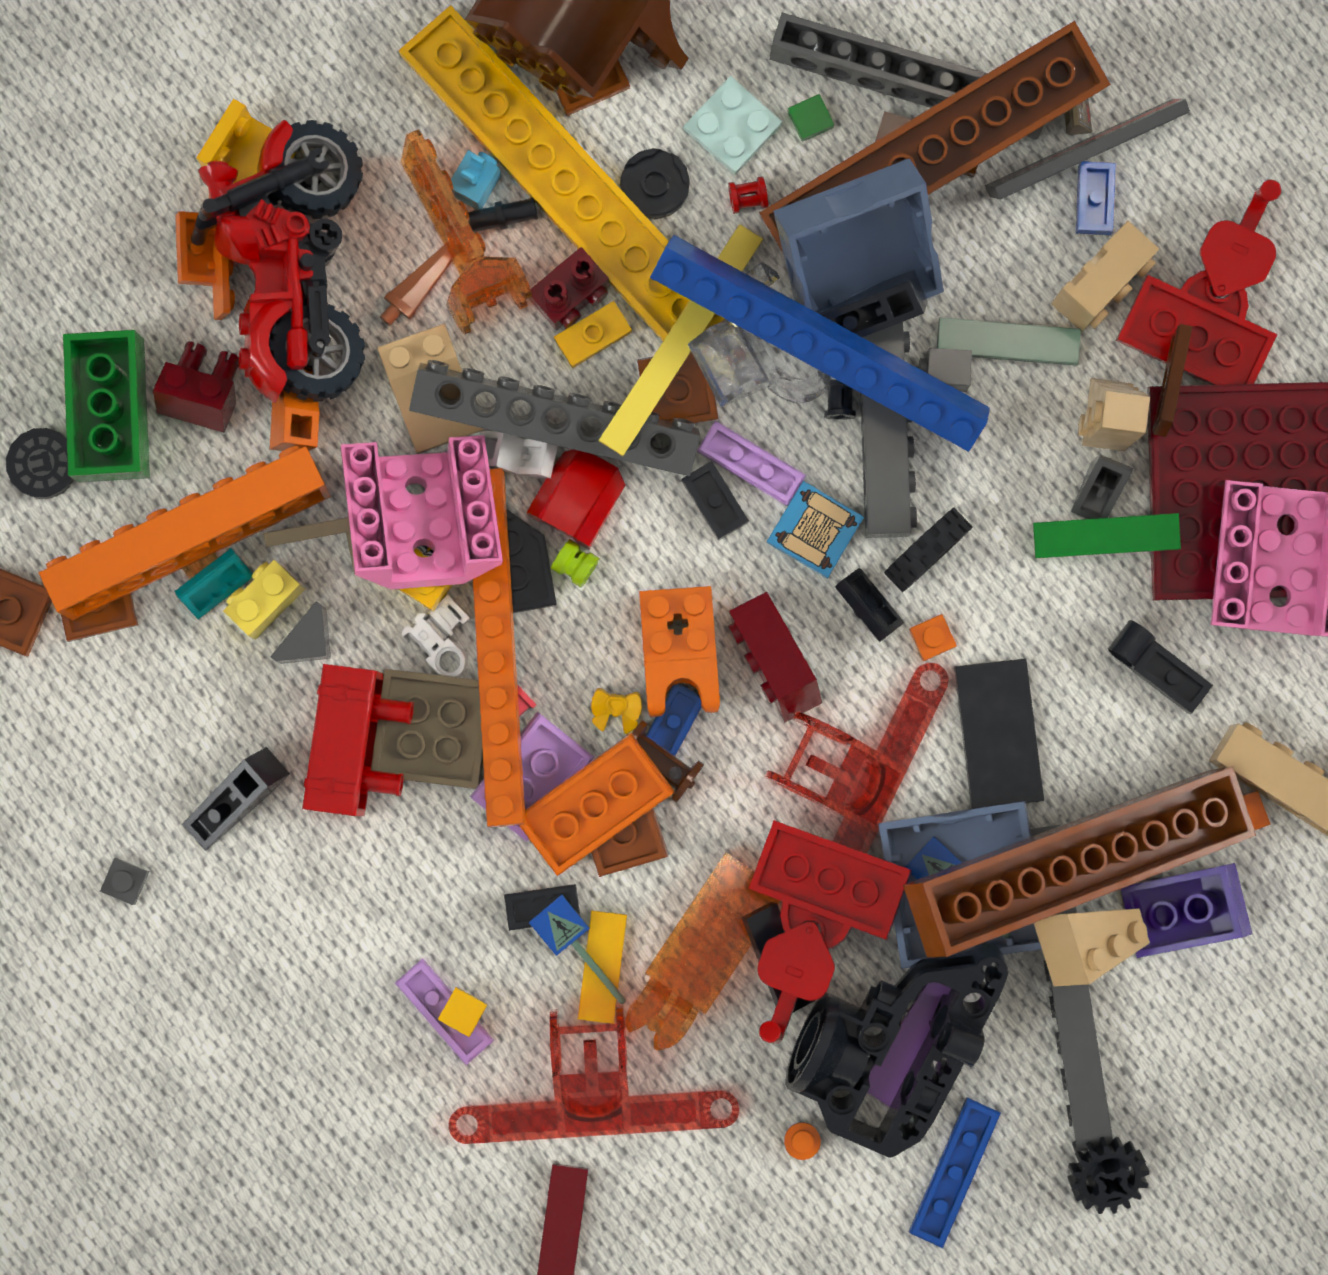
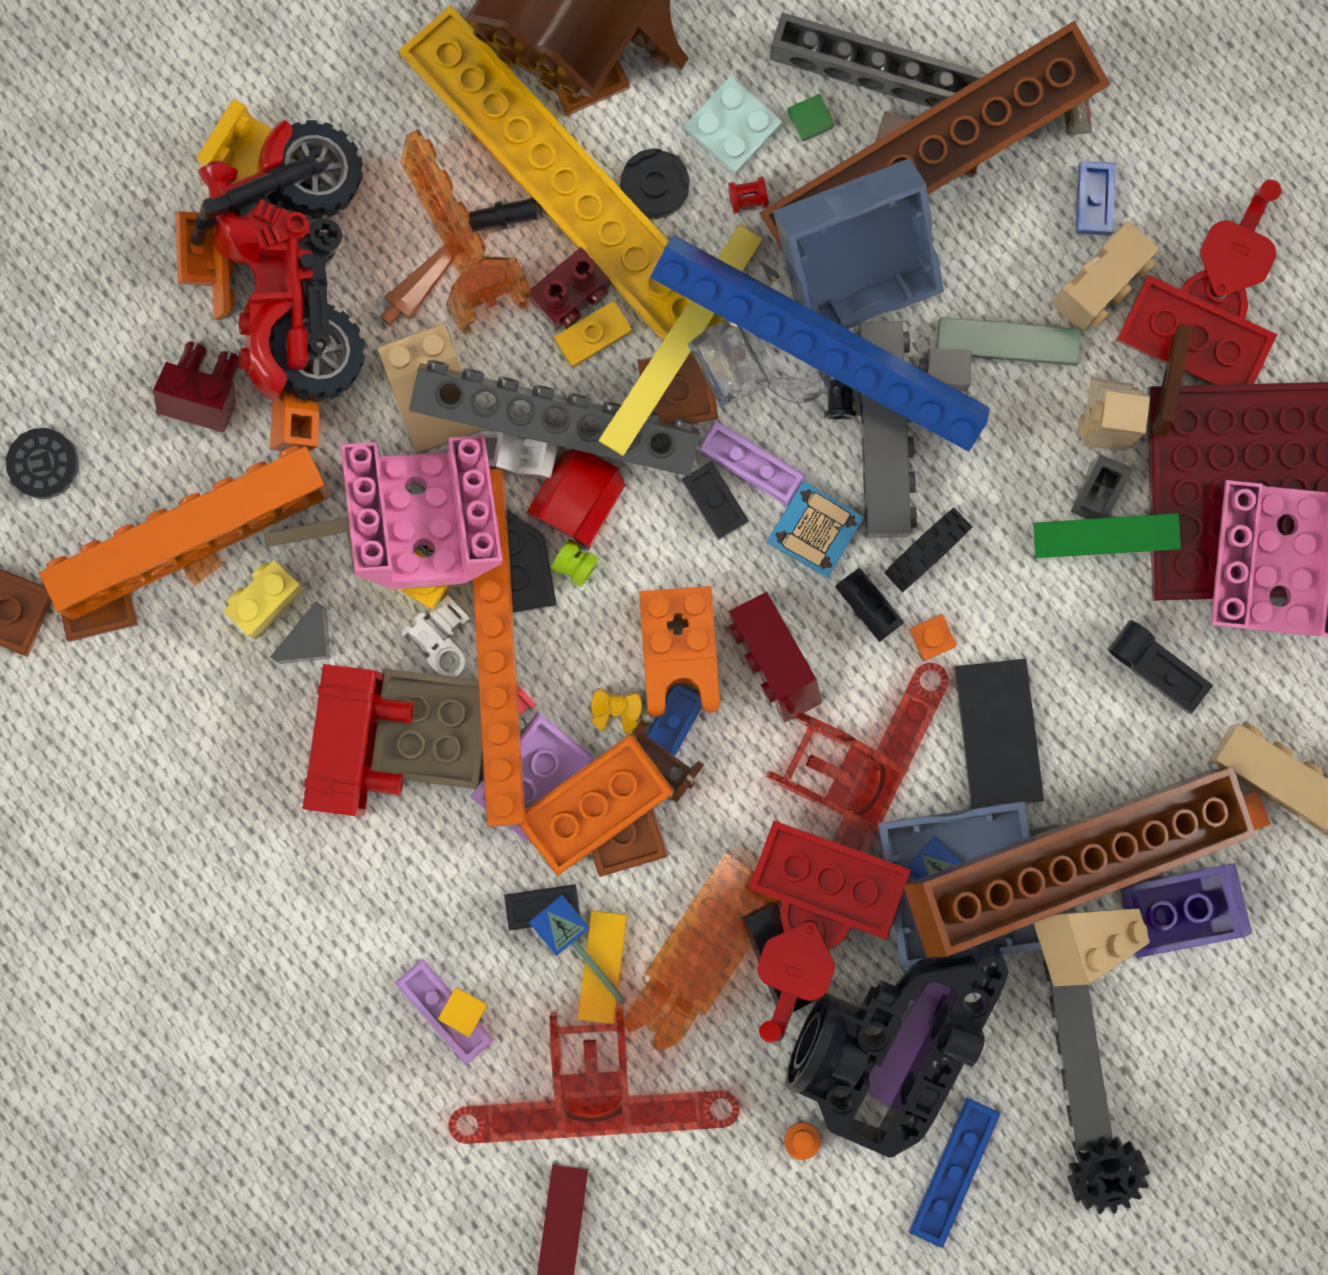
(106, 406): green brick -> none
(124, 881): dark grey plate -> none
(214, 583): teal plate -> none
(236, 797): black slope -> none
(475, 179): medium azure brick -> none
(880, 305): black slope -> none
(1087, 148): dark grey tile -> none

